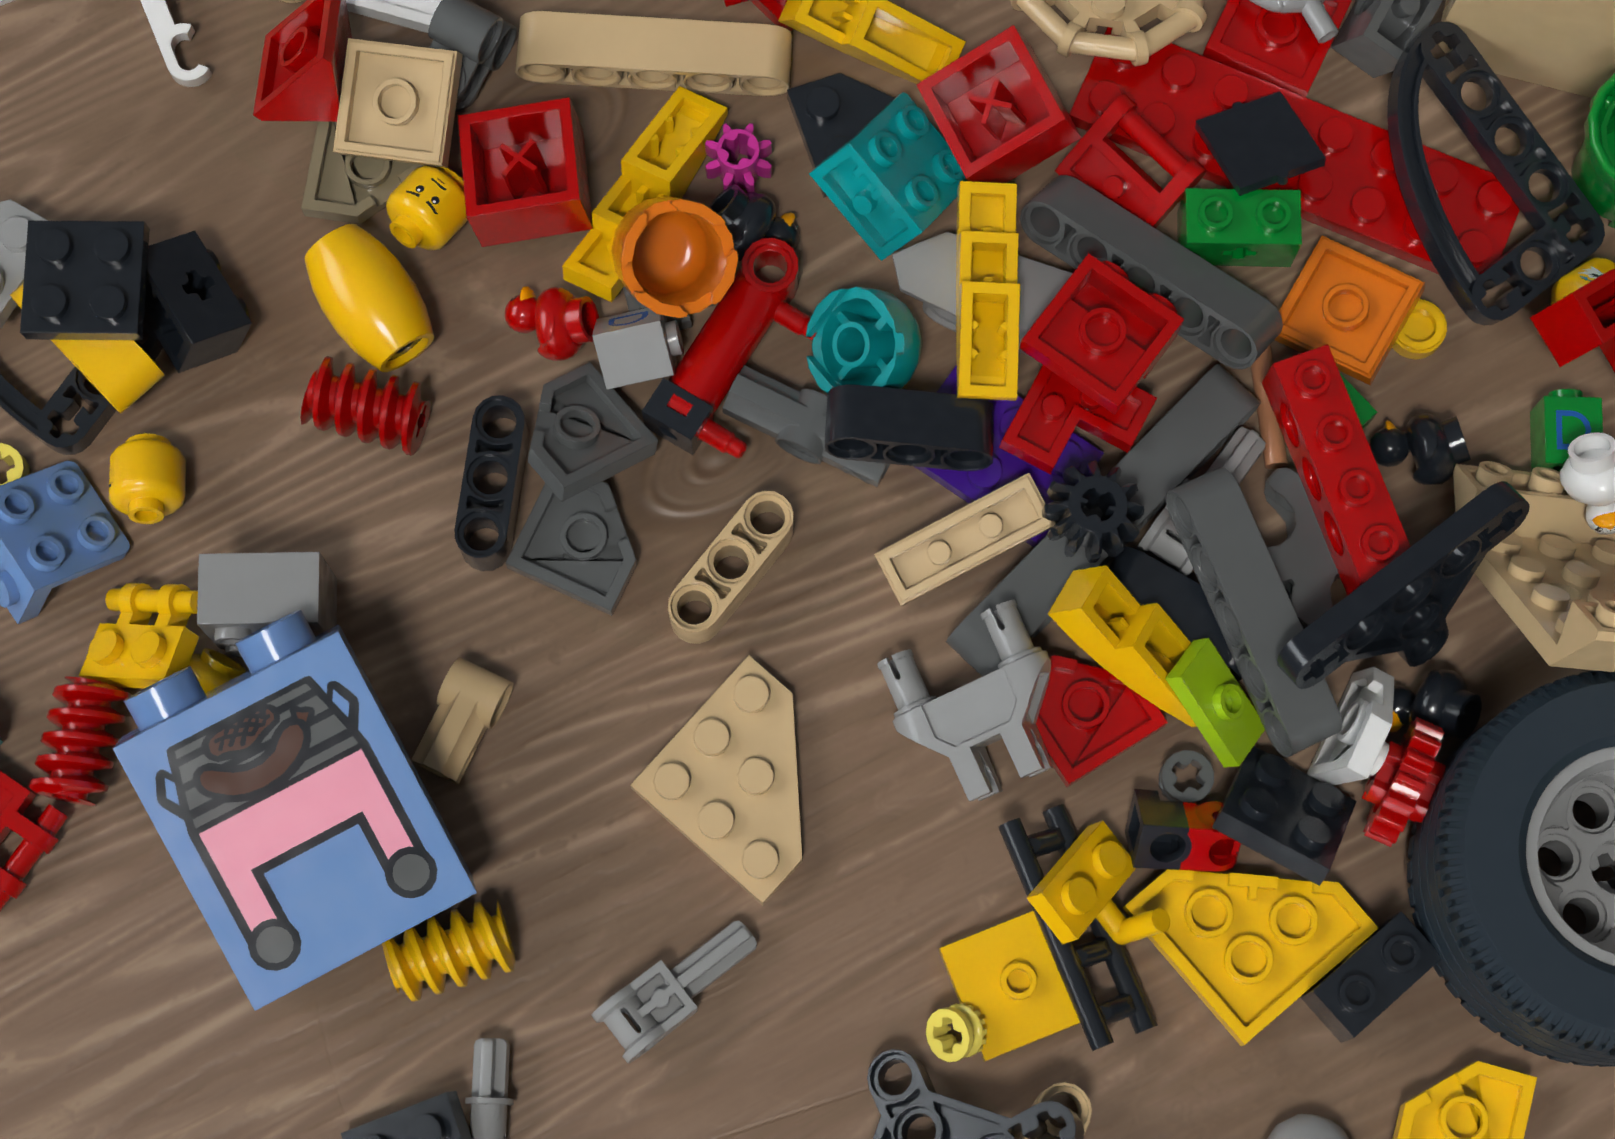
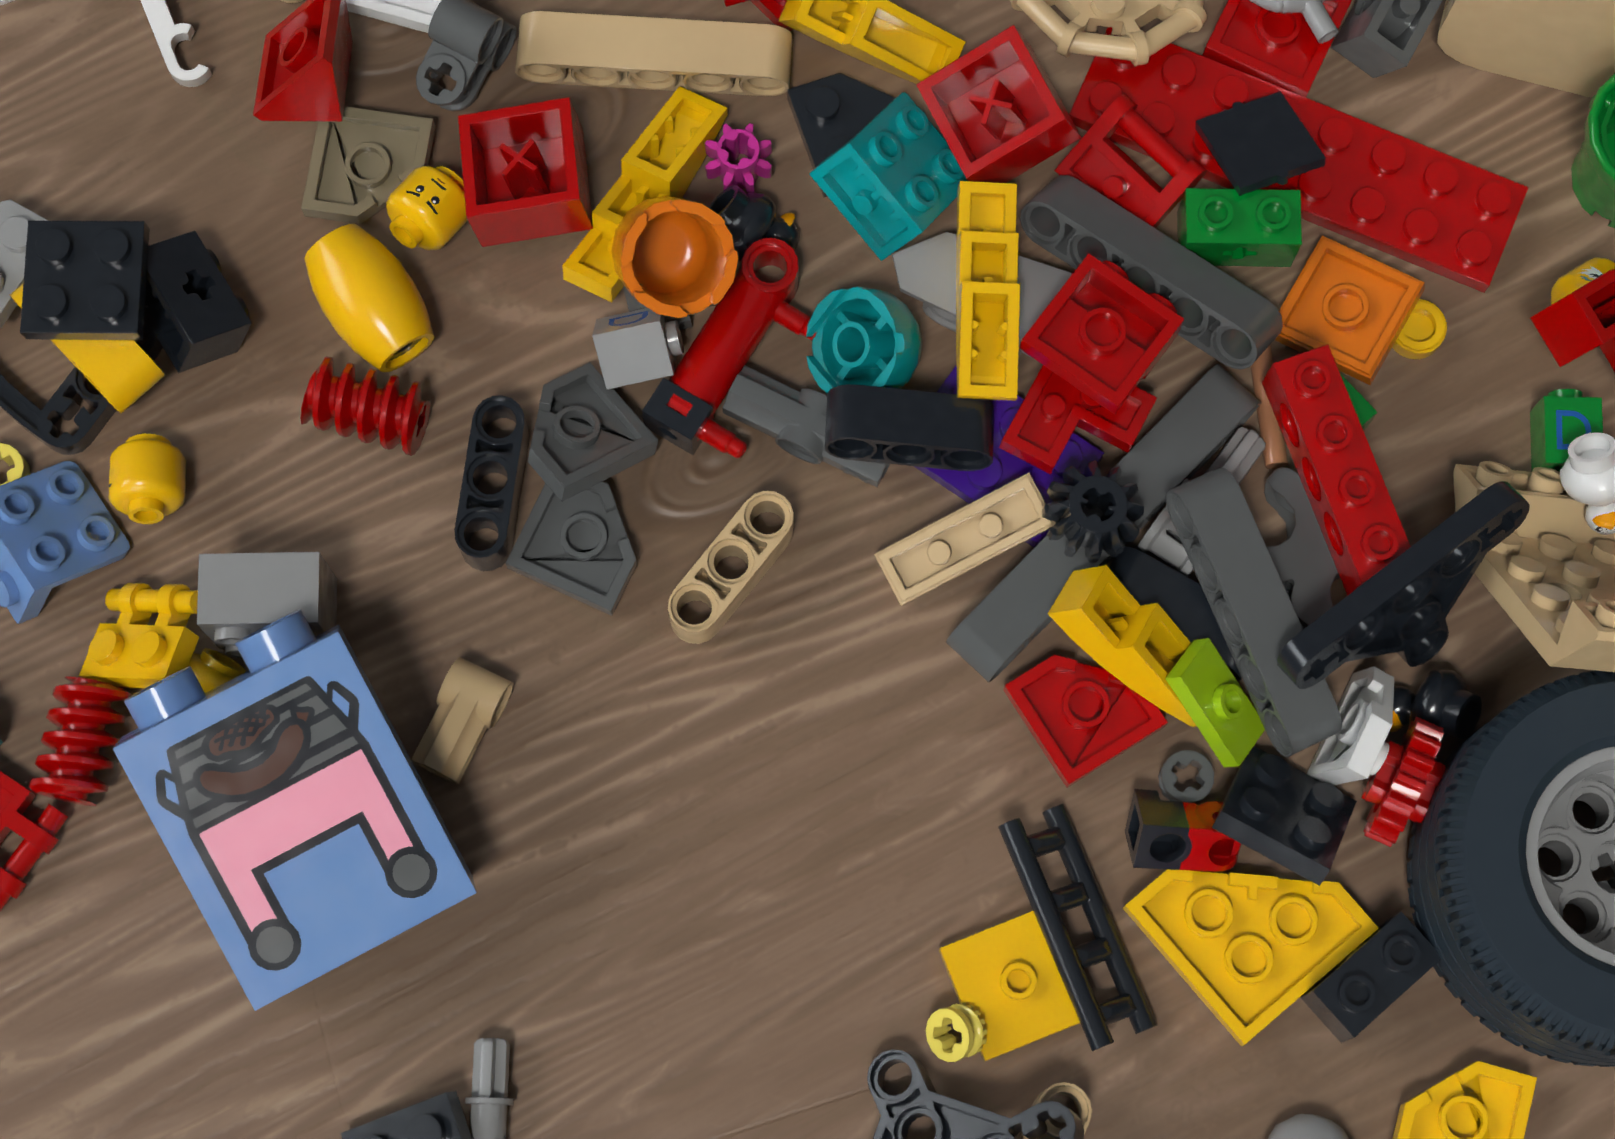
(398, 102): tan plate -> none
(450, 952): yellow piece -> none
(558, 318): red animal -> none
(663, 998): light grey connector -> none
(735, 781): tan plate -> none
(982, 711): light grey connector -> none
(1083, 889): yellow plate -> none
(1432, 442): black animal -> none
(1511, 171): black beam -> none

